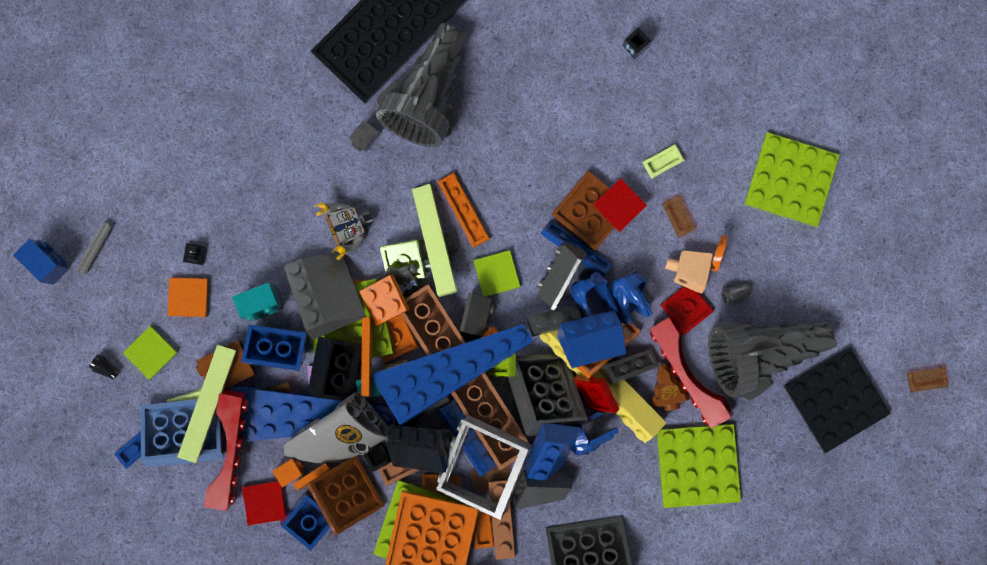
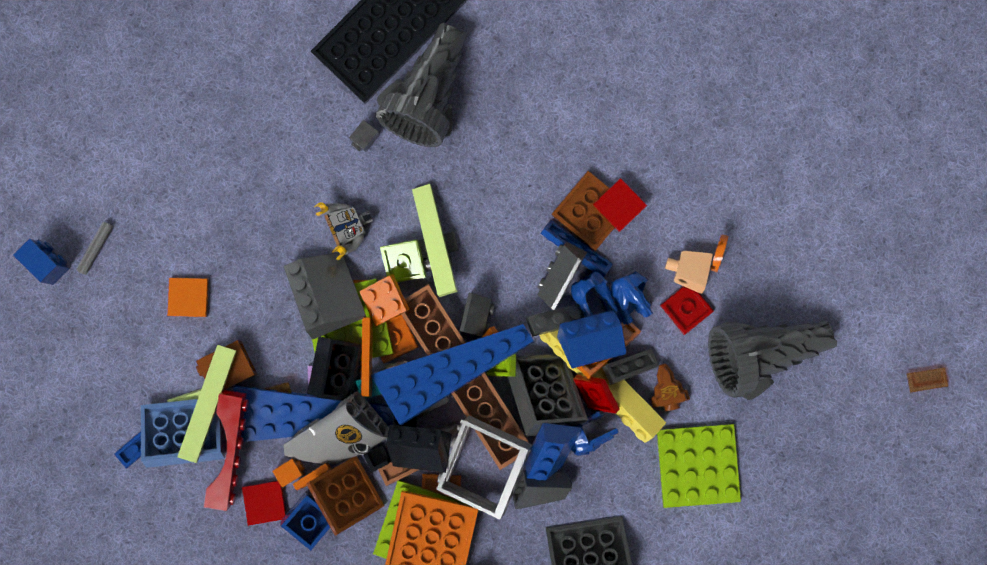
(103, 367): black cone -> none
(150, 352): lime tile -> none
(194, 254): black tile -> none
(258, 301): teal brick -> none
(275, 347): blue slope -> none
(404, 277): dark grey arm -> none
(463, 210): orange tile -> none
(473, 445): blue plate -> none
(482, 482): clear orange tile -> none
(483, 531): orange tile -> none
(496, 273): lime tile -> none
(501, 528): nougat plate -> none
(636, 43): black brick -> none
(663, 161): yellowish green tile -> none
(678, 216): clear orange tile -> none
(712, 406): arch -> none
(734, 294): flat silver cone -> none
(791, 179): lime plate -> none
(837, 400): black plate -> none

